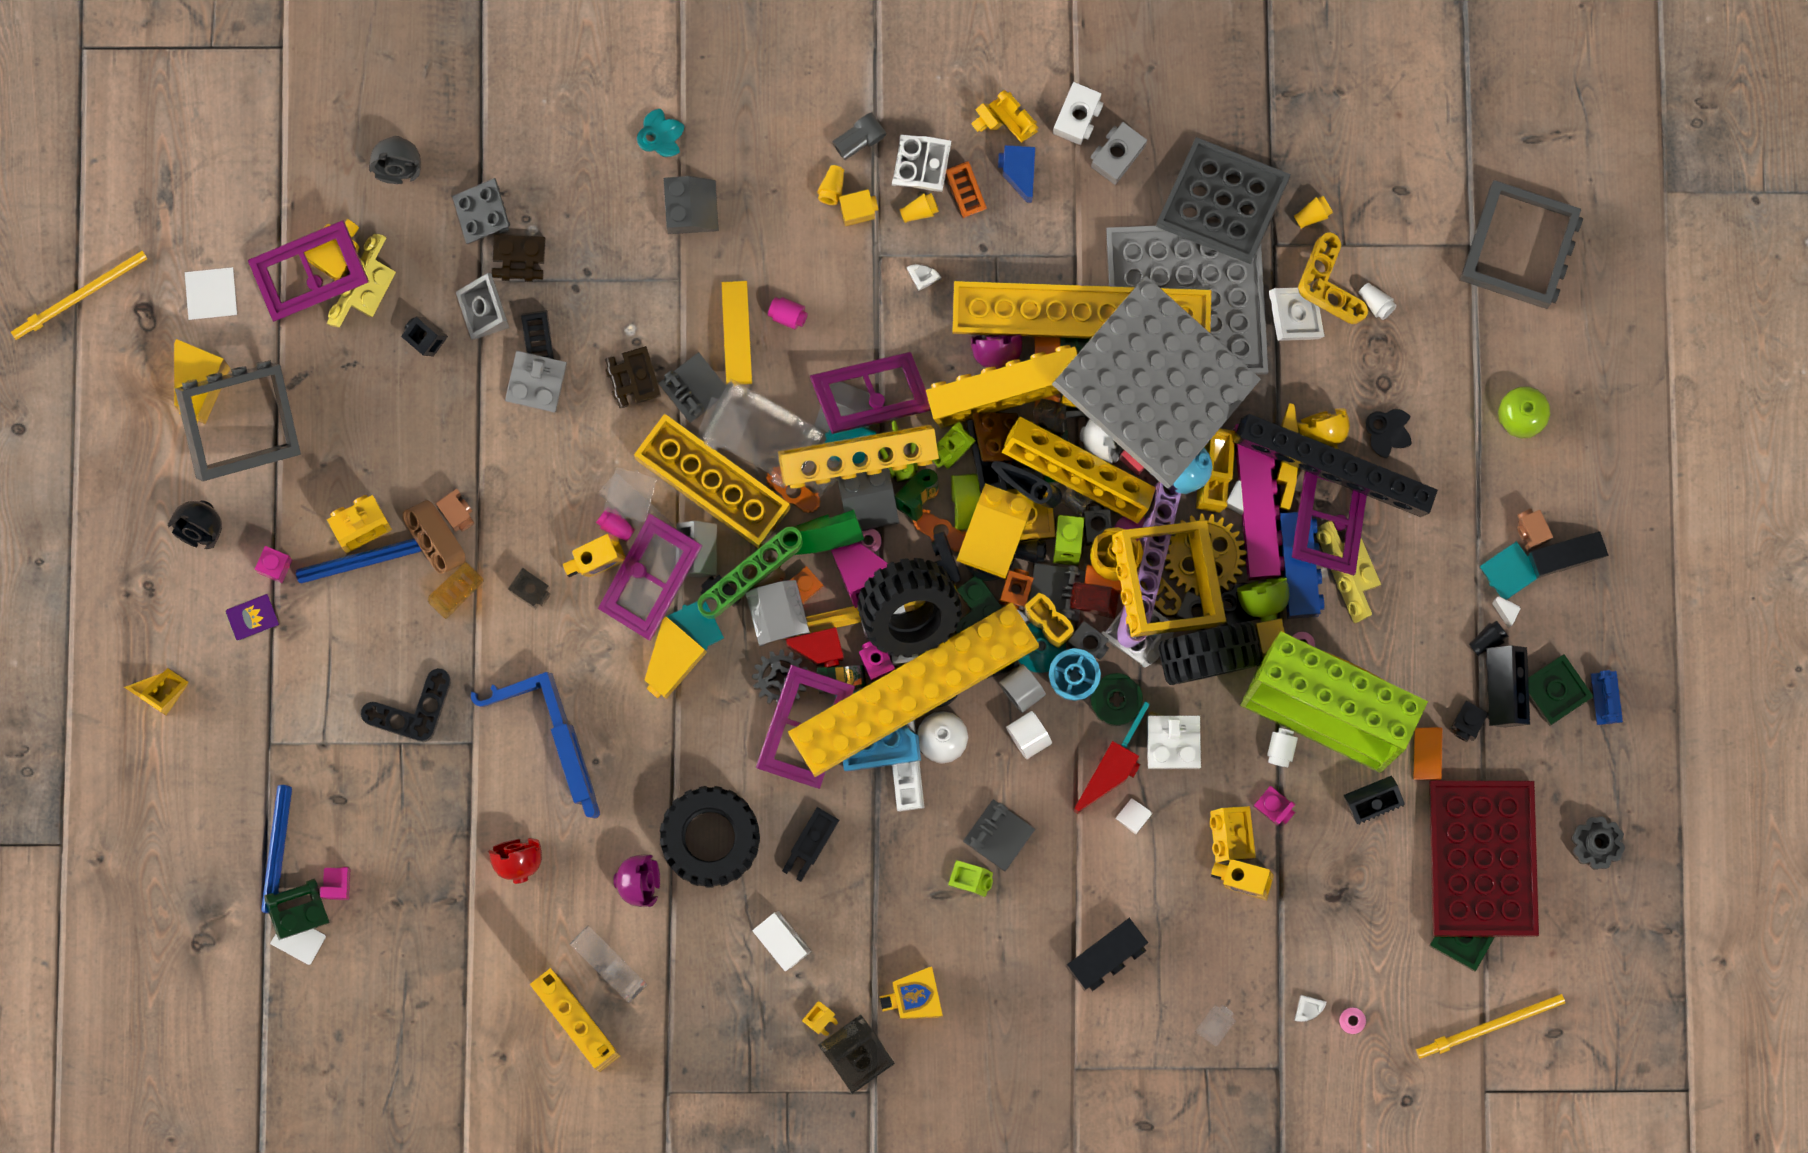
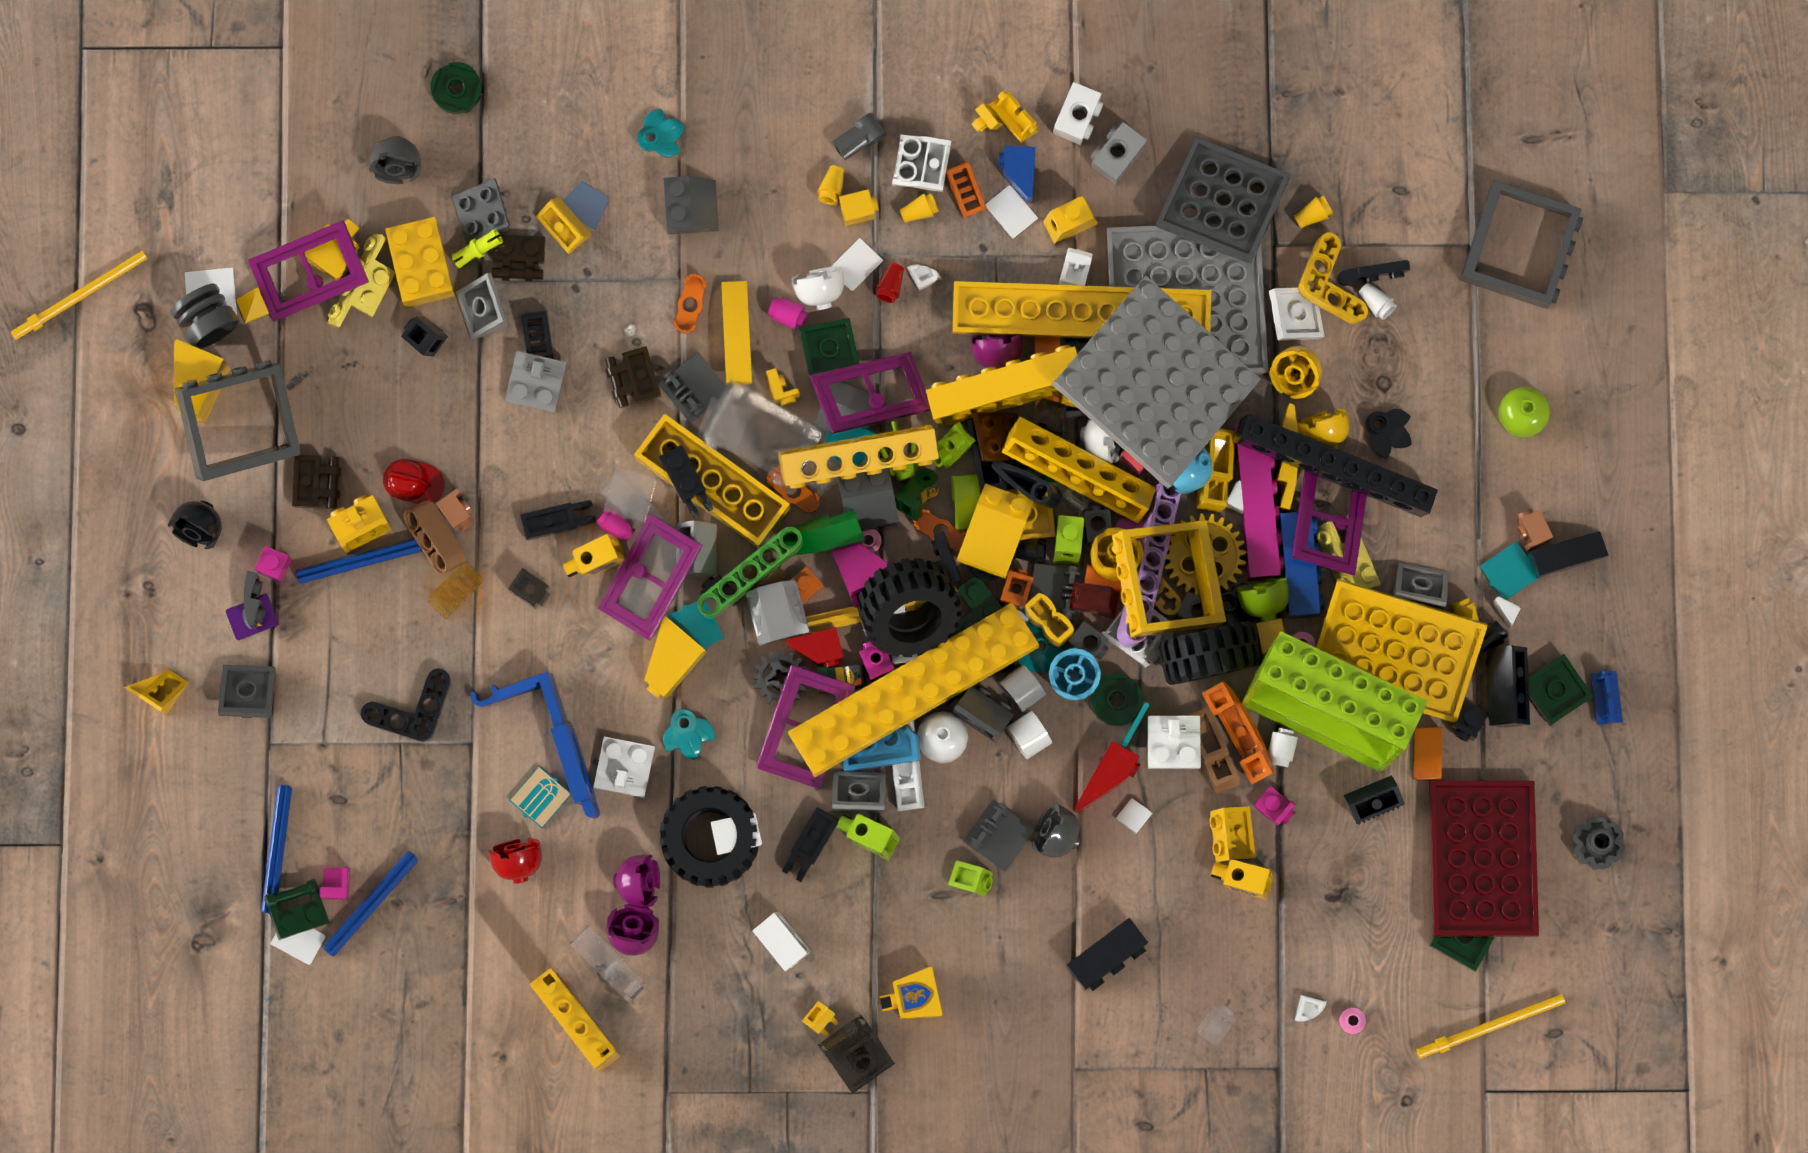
(205, 316): none -> dark grey wheel
(247, 691): none -> dark grey hinge
(252, 305): none -> yellow slope
(253, 608): none -> dark grey slope
(307, 482): none -> dark brown plate
(370, 904): none -> blue axle
(413, 481): none -> red piece
(420, 262): none -> yellow brick
(462, 101): none -> dark green plate
(477, 248): none -> neon yellow pin
(540, 797): none -> piece
(555, 520): none -> black hinge
(563, 225): none -> yellow slope
(587, 204): none -> sand blue sticker
(624, 767): none -> white hinge
(632, 929): none -> magenta cylinder
(685, 479): none -> black hinge
(687, 737): none -> teal plate
(695, 289): none -> orange piece
(726, 834): none -> white sticker
(777, 385): none -> yellow bracket
(819, 287): none -> white cylinder
(829, 346): none -> dark green plate
(857, 263): none -> white sticker
(858, 792): none -> light grey slope
(878, 839): none -> lime torso
(890, 284): none -> red cone
(983, 713): none -> dark grey slope
(1011, 211): none -> white sticker
(1058, 832): none -> dark grey cylinder
(1069, 220): none -> yellow torso
(1075, 267): none -> white bracket
(1215, 754): none -> medium nougat slope
(1241, 730): none -> orange slope
(1296, 372): none -> yellow cylinder
(1372, 272): none -> black hinge
(1404, 644): none -> yellow plate
(1421, 585): none -> light grey slope
(1465, 608): none -> yellow cone

